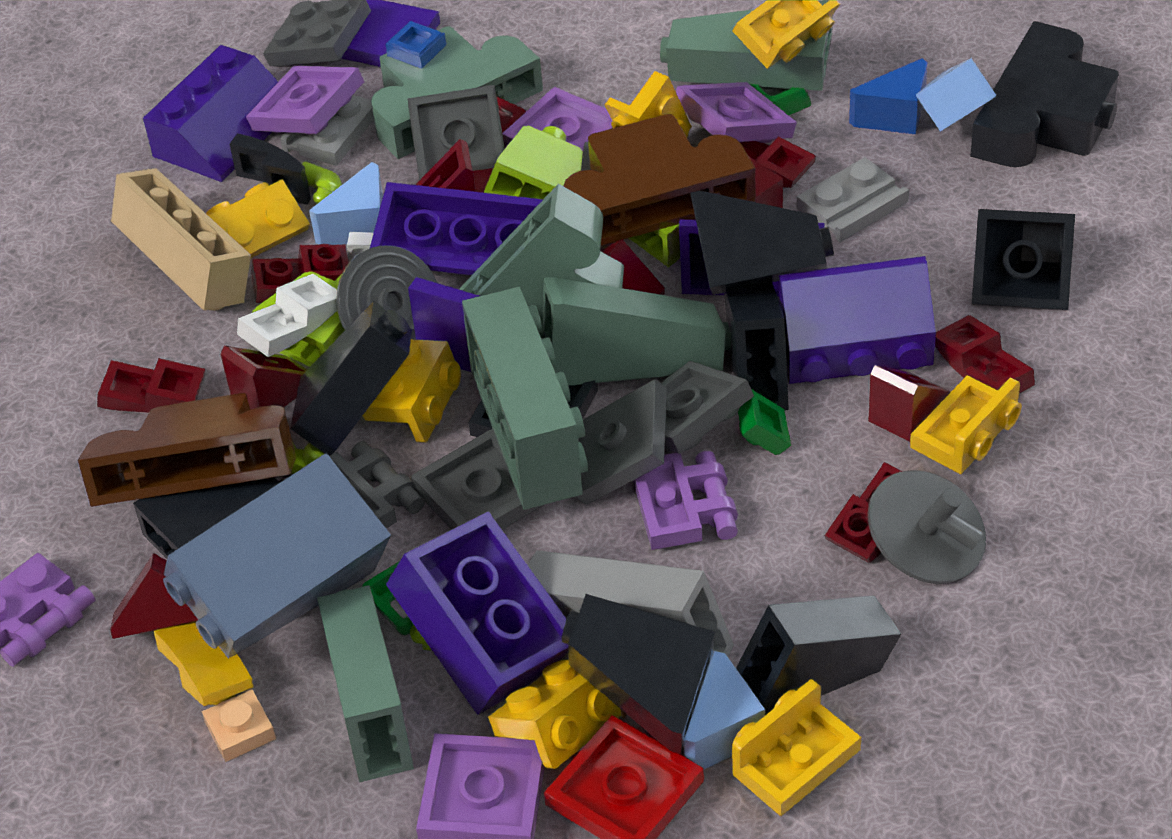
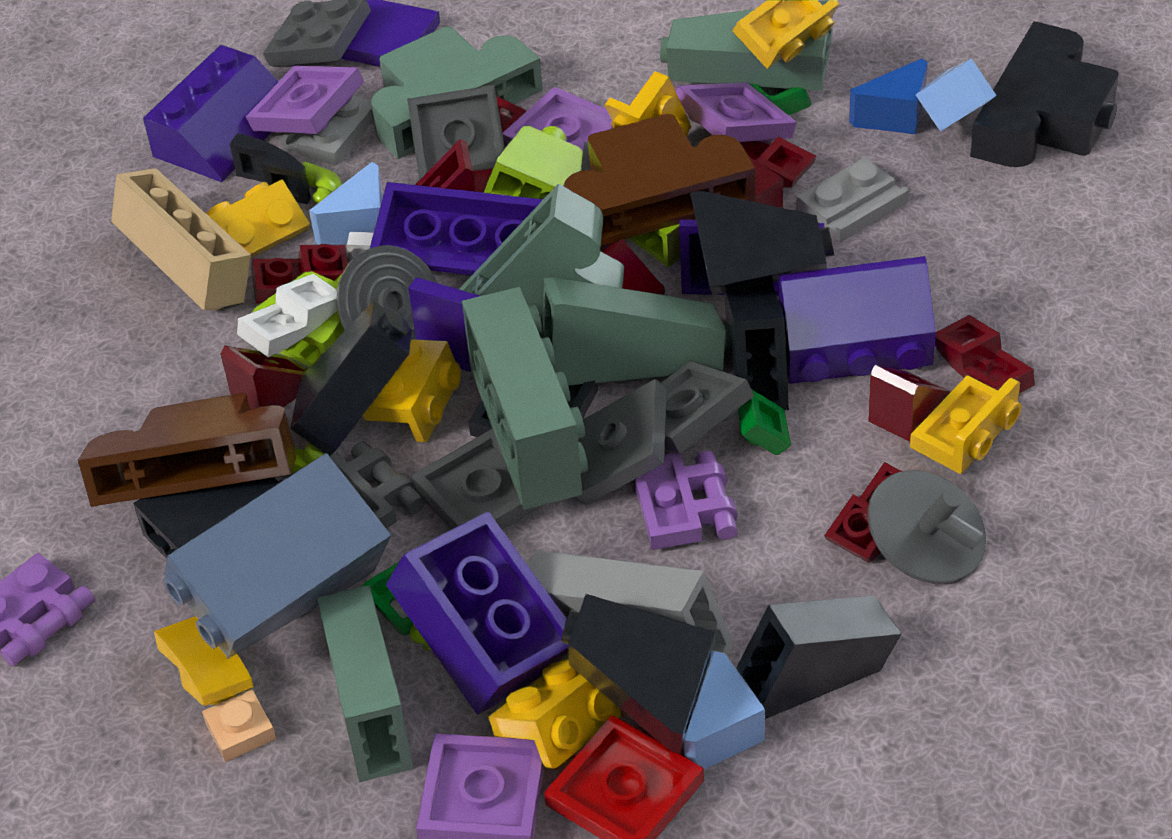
(142, 389): dark red slope -> none
(149, 604): dark red slope -> none
(415, 44): blue tile -> none
(792, 748): yellow bracket -> none
(1023, 259): black slope -> none

